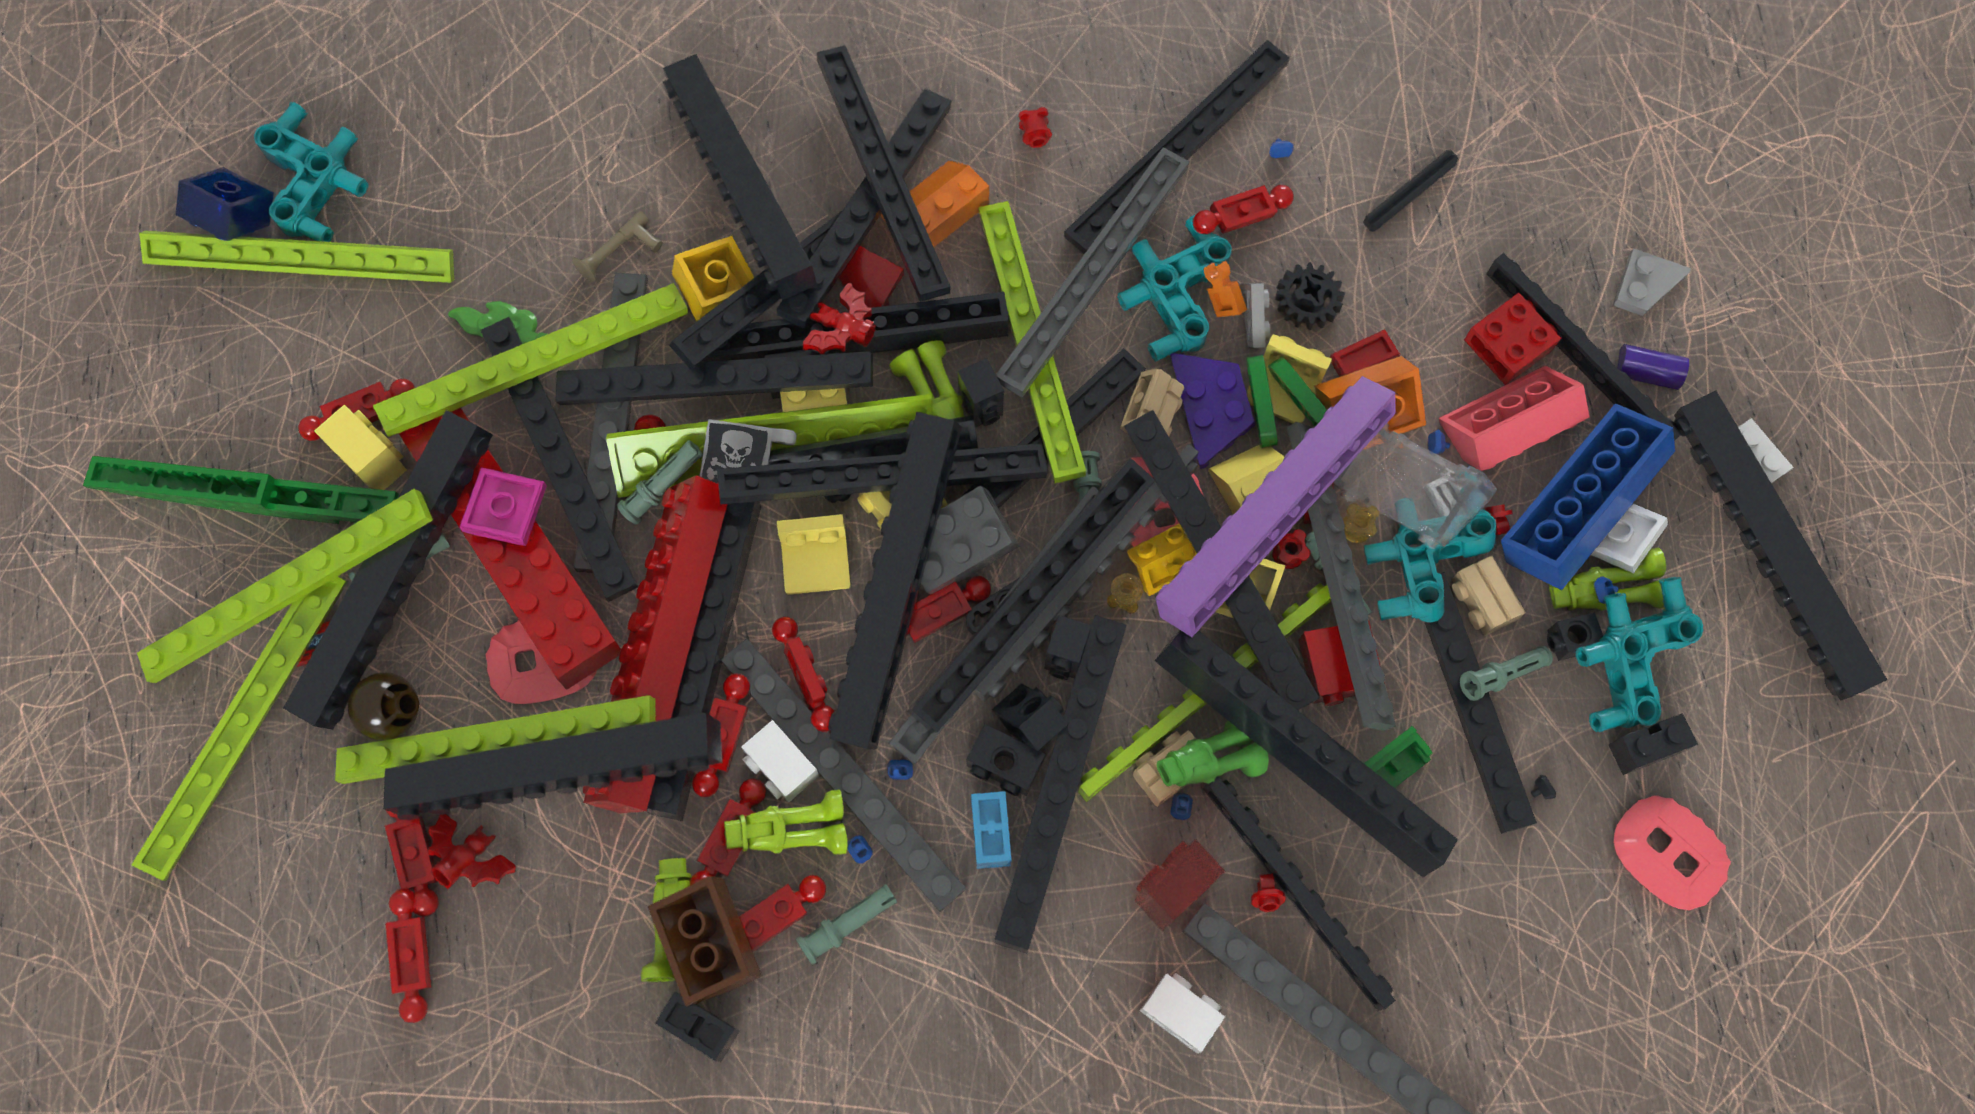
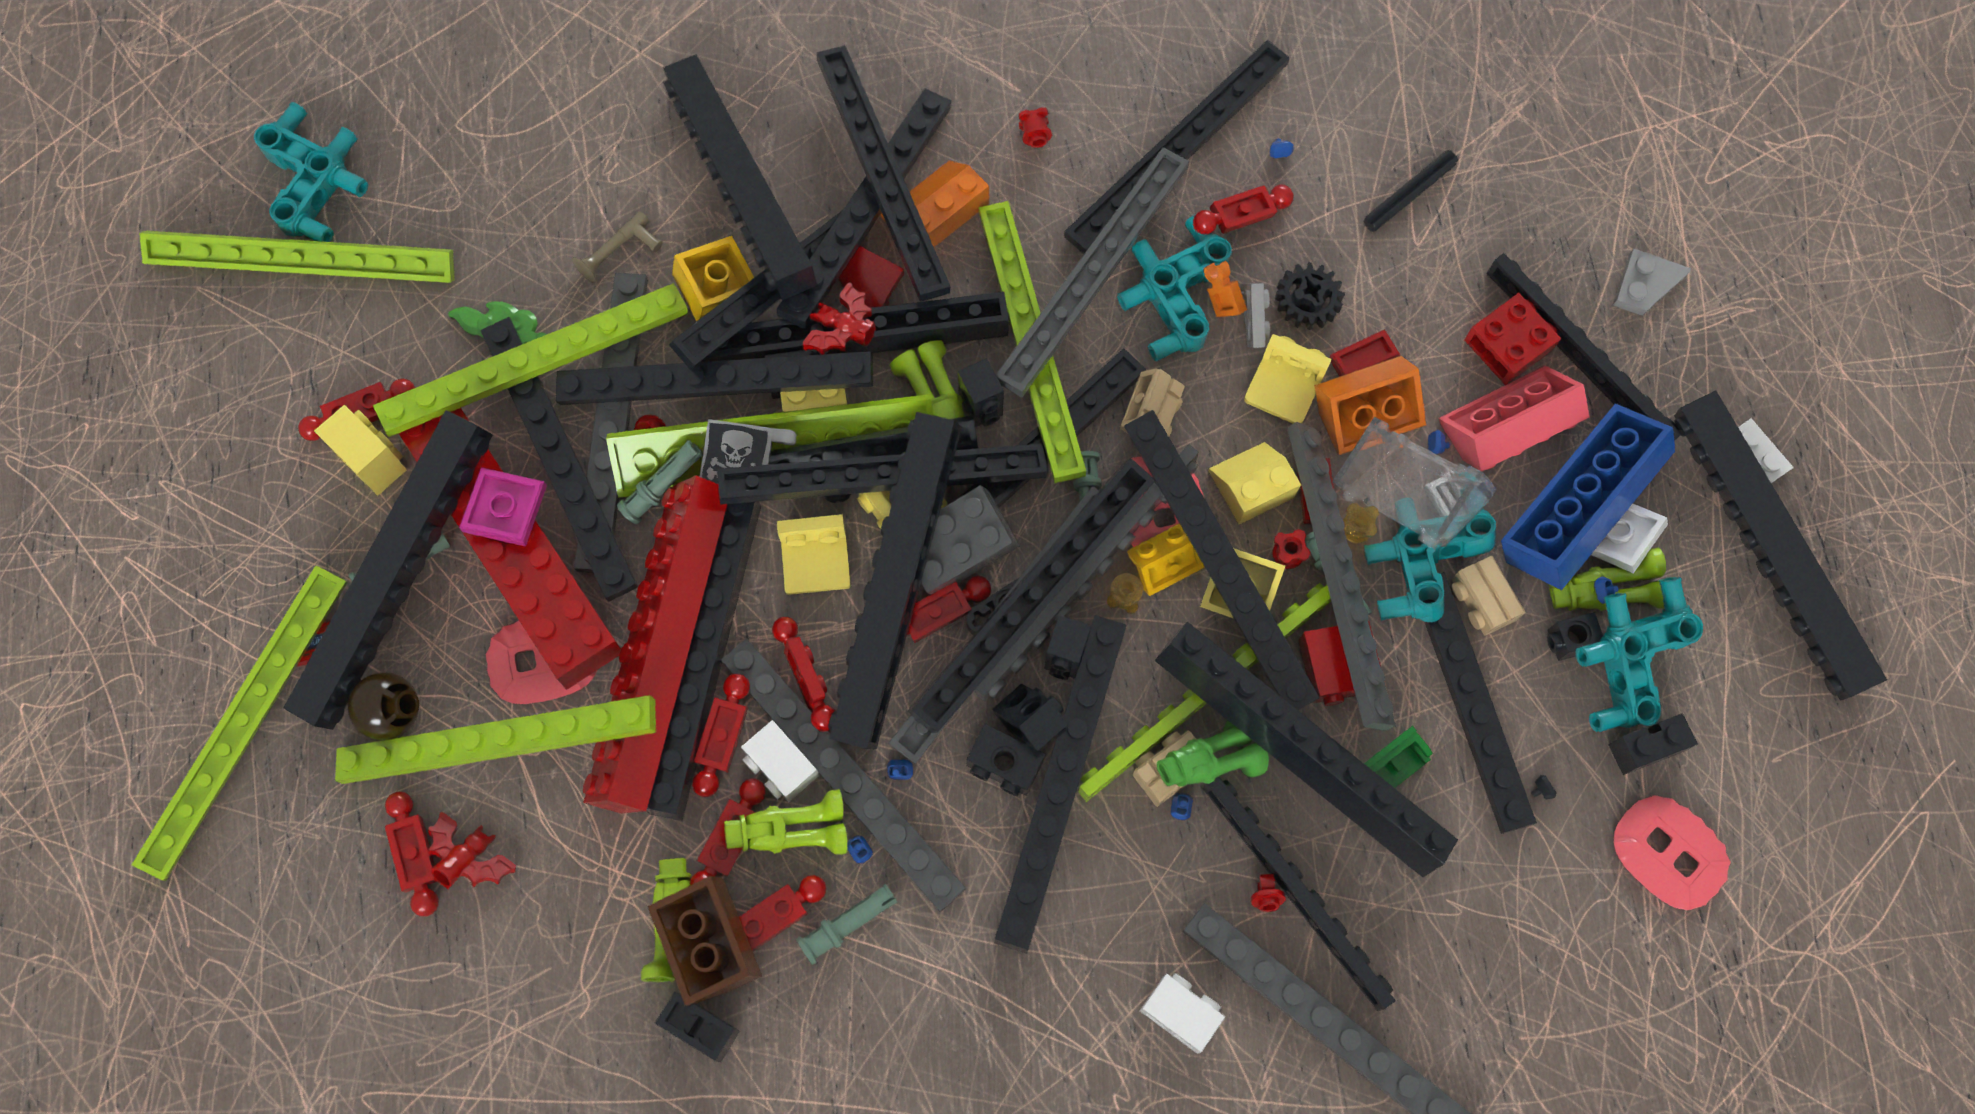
(224, 203): clear blue brick -> none
(235, 490): green slope -> none
(284, 586): lime plate -> none
(408, 956): red plate -> none
(553, 765): black brick -> none
(991, 830): dark azure hinge -> none
(1184, 878): clear red brick -> none
(1213, 403): dark purple wing -> none
(1262, 401): green beam -> none
(1275, 506): medium lavender brick -> none
(1297, 390): green beam -> none
(1496, 675): sand green pin -> none
(1499, 514): red plate -> none
(1653, 366): dark purple brick -> none

